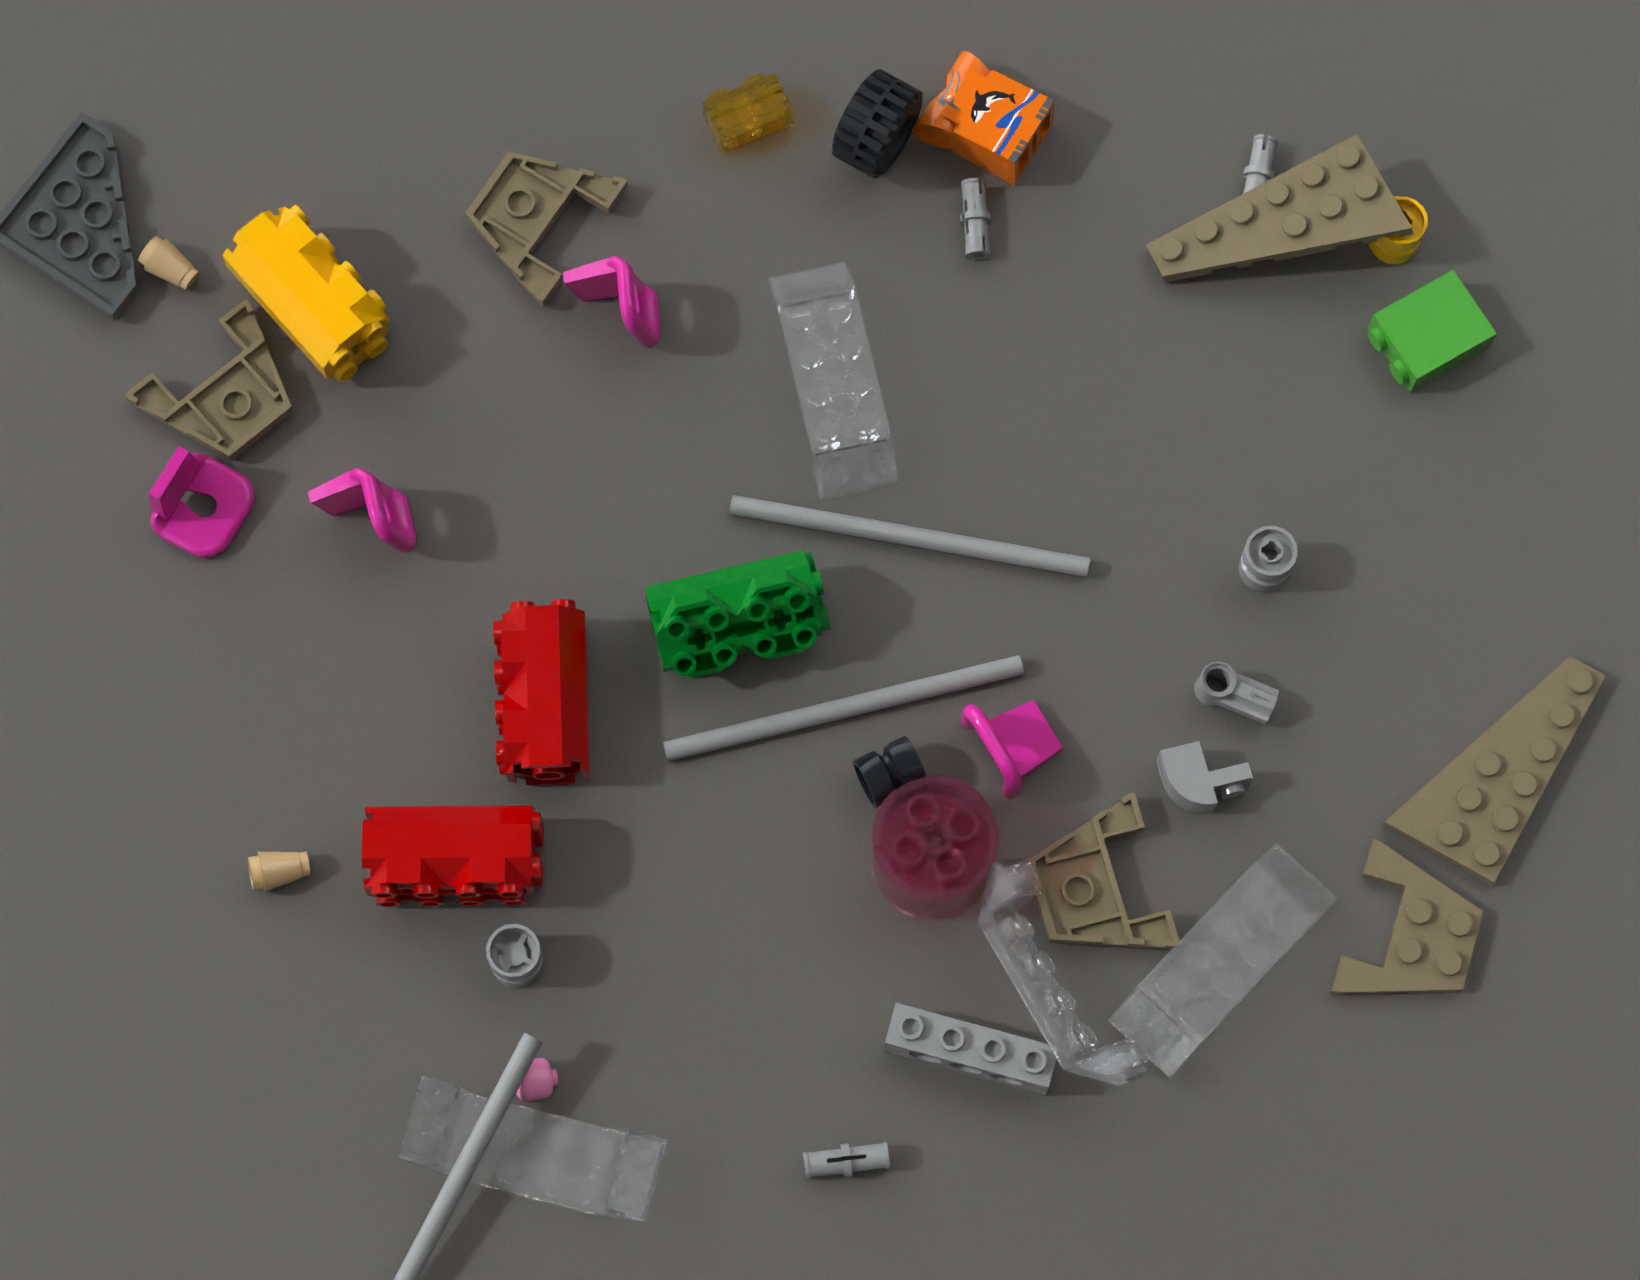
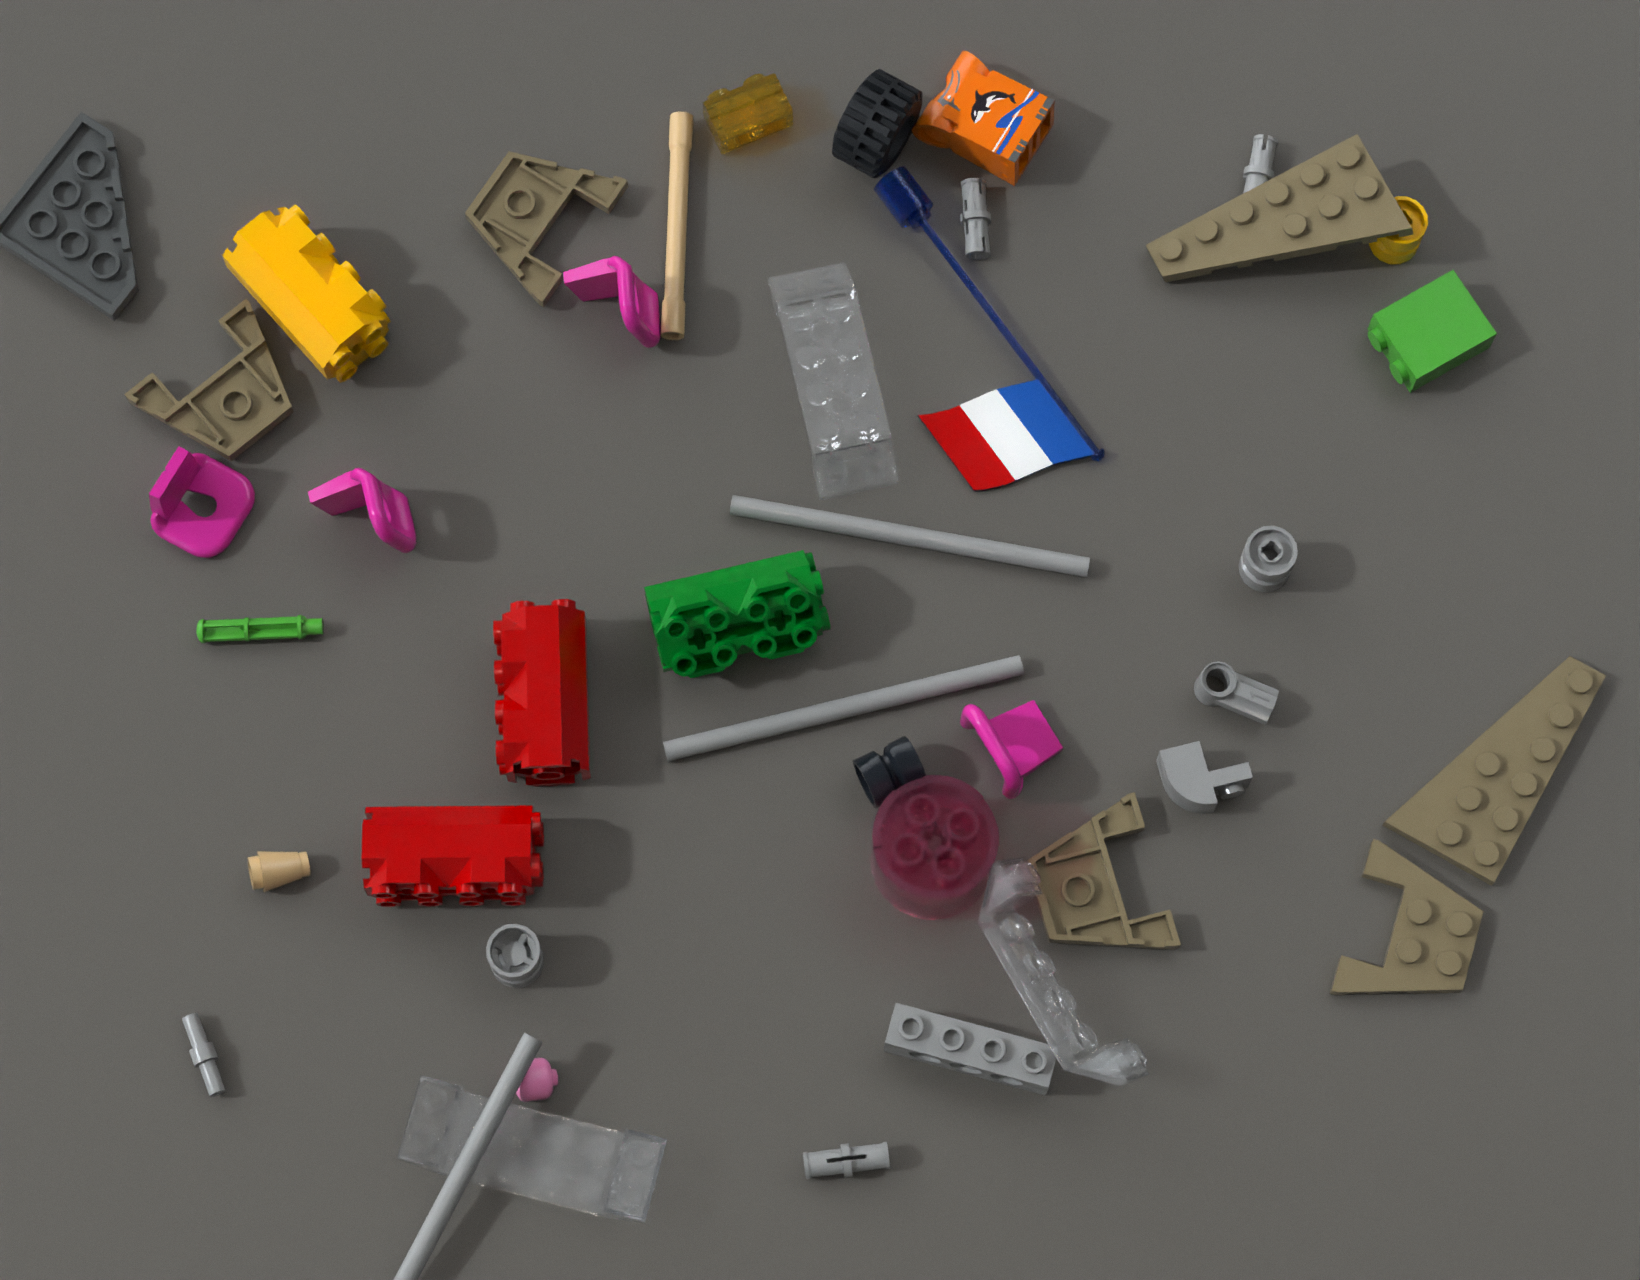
(168, 263): tan cone -> none
(203, 1054): none -> light grey bar
(258, 628): none -> bright green piece
(673, 304): none -> tan piece
(1007, 429): none -> flag
(1222, 959): clear slope -> none

